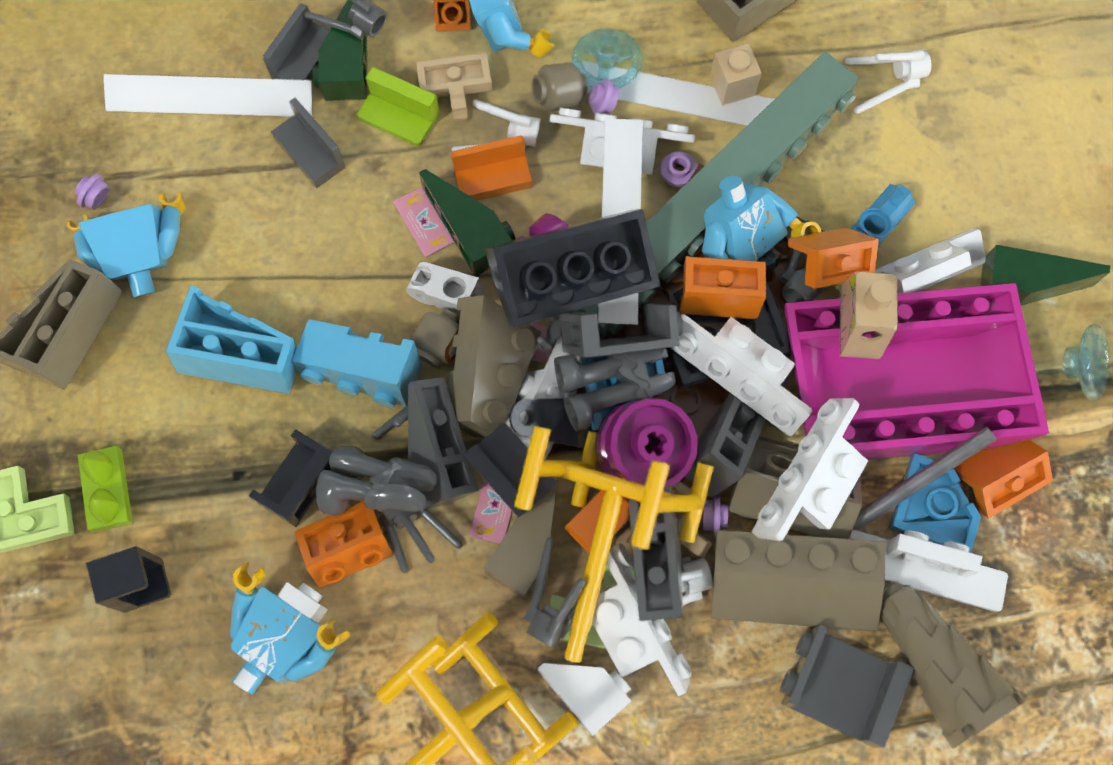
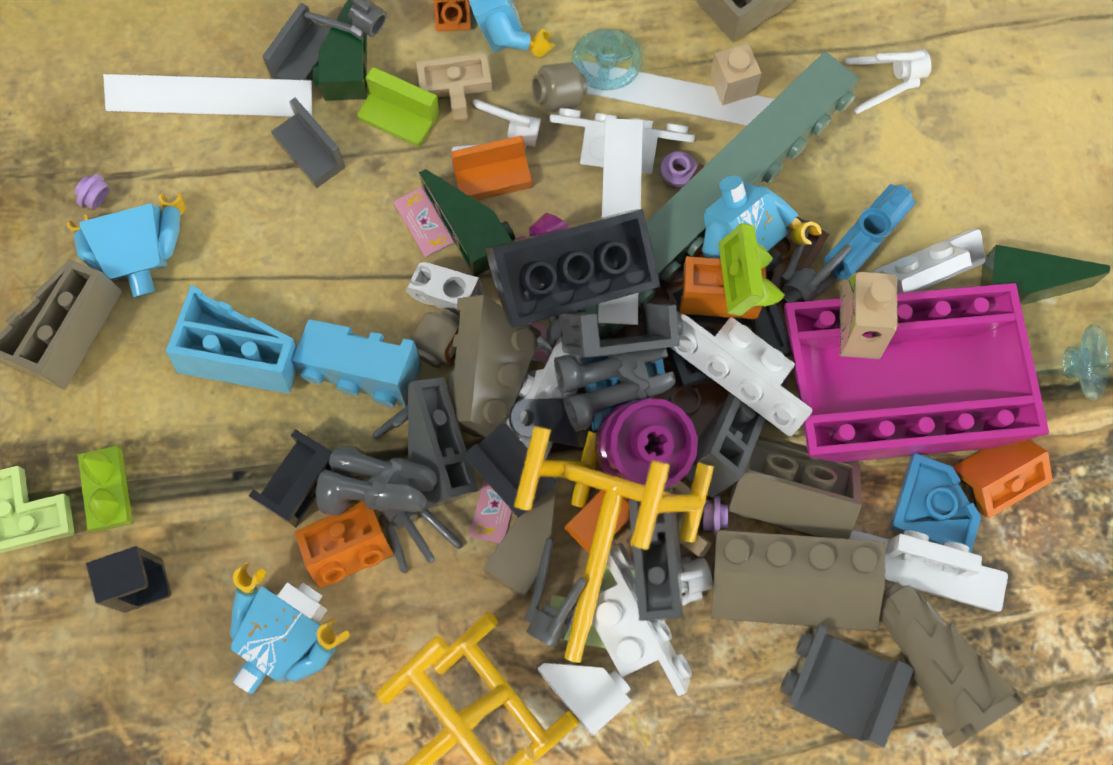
(604, 96): lavender plate -> none
(741, 271): none -> lime tile
(817, 476): white bracket -> none
(835, 255): orange panel -> none
(925, 477): flat silver bar -> none

